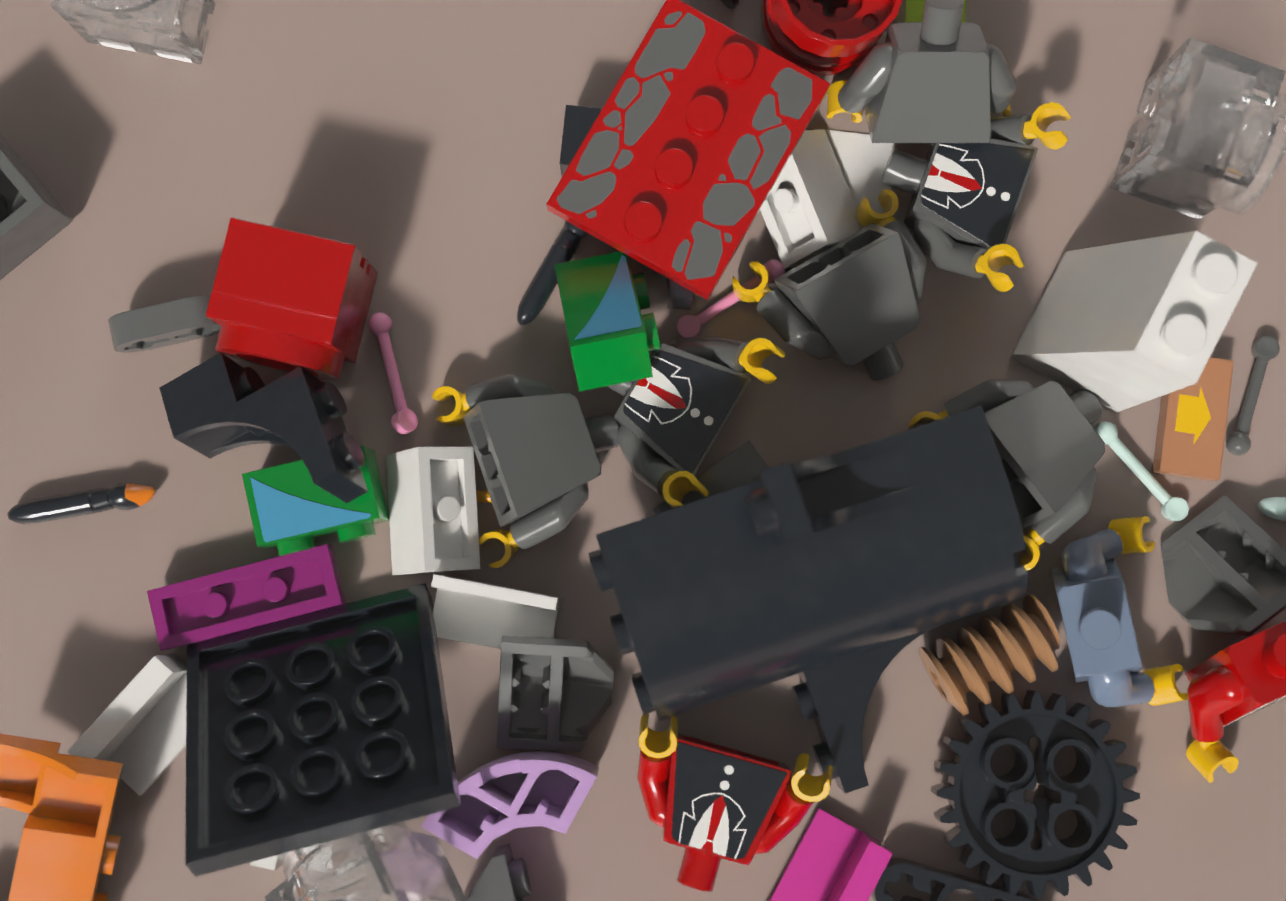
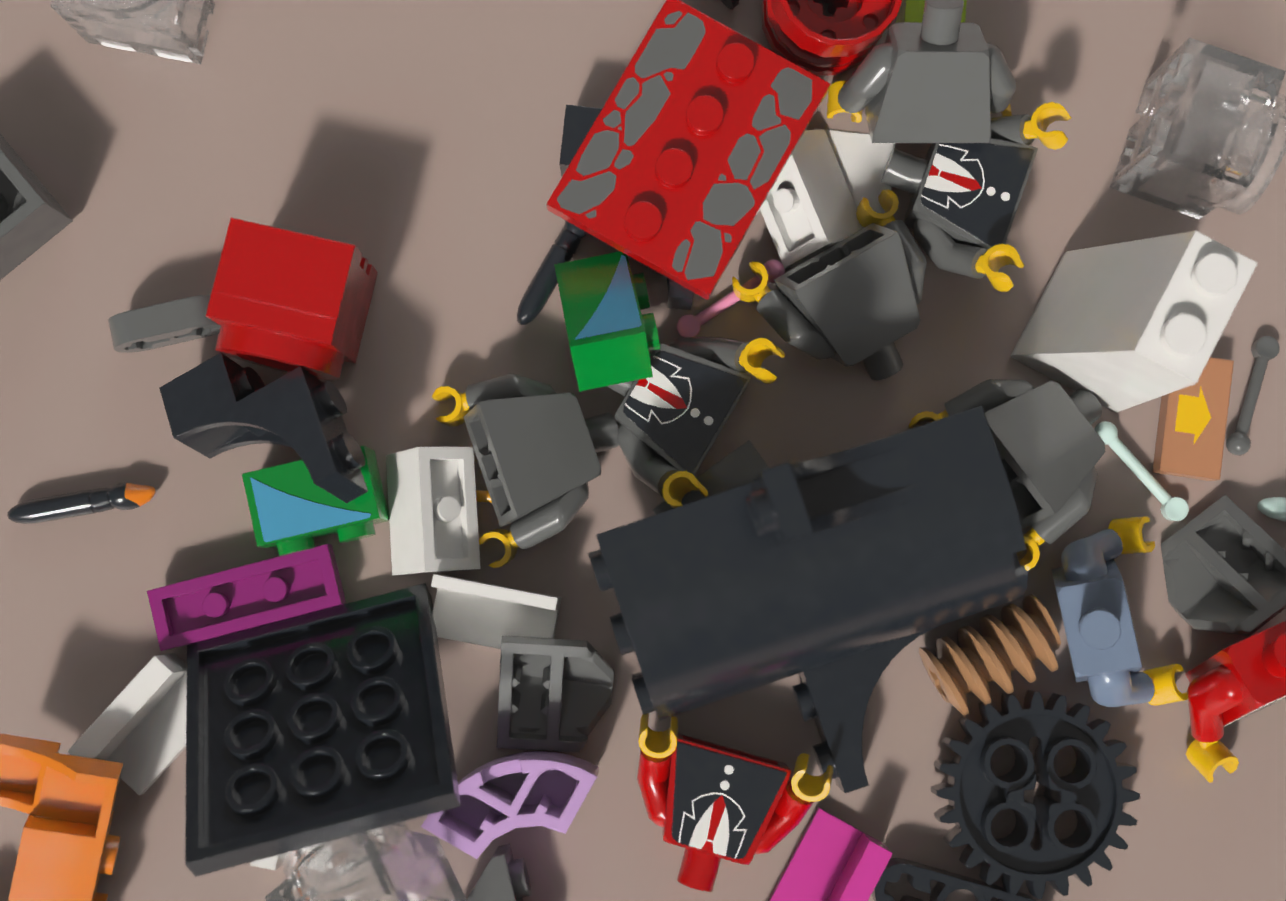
(404, 419): bright pink hinge -> none

